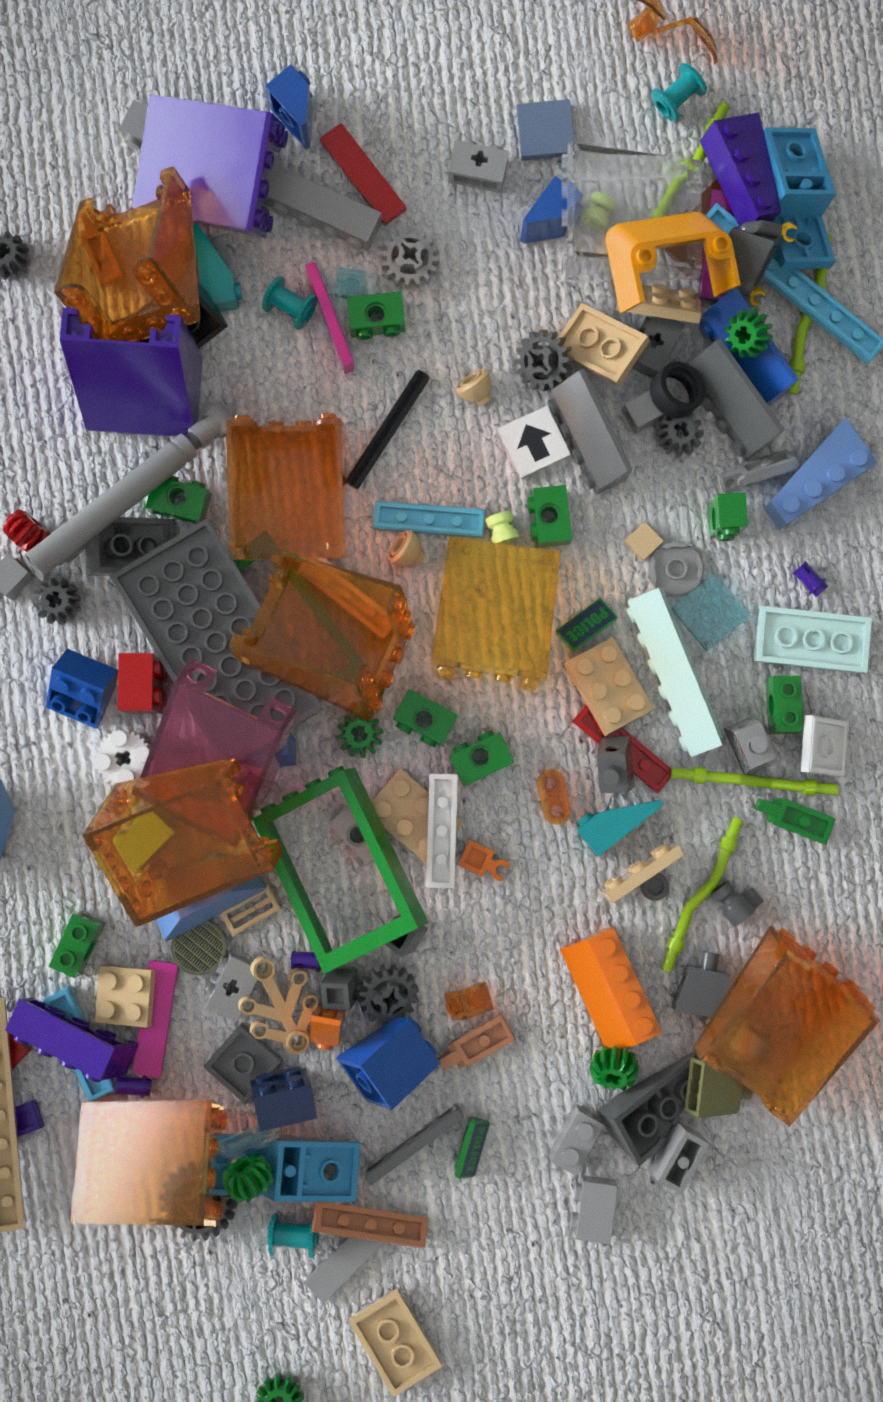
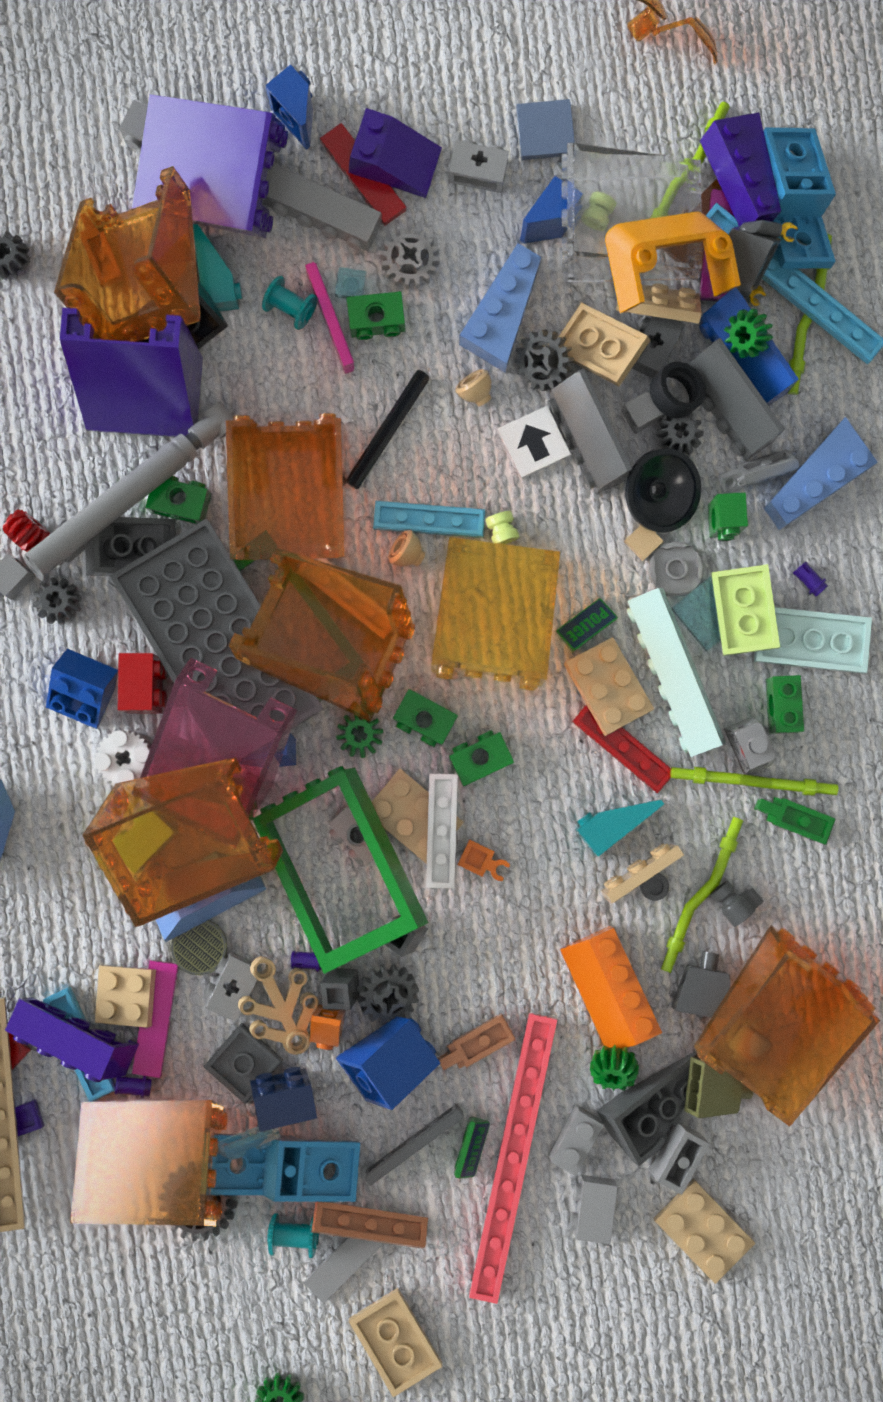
(76, 944): green brick -> none
(247, 1177): green gear -> none
(271, 898): tan tile -> none
(393, 154): none -> dark purple slope
(468, 1001): clear orange bracket -> none
(500, 313): none -> medium blue wedge
(512, 1158): none -> coral plate
(554, 500): green brick -> none
(554, 796): clear orange plate -> none
(615, 767): dark grey torso -> none
(676, 490): none -> black dish
(679, 91): teal hose -> none
(704, 1231): none -> tan plate
(745, 610): none -> yellowish green plate
(824, 746): white tile -> none

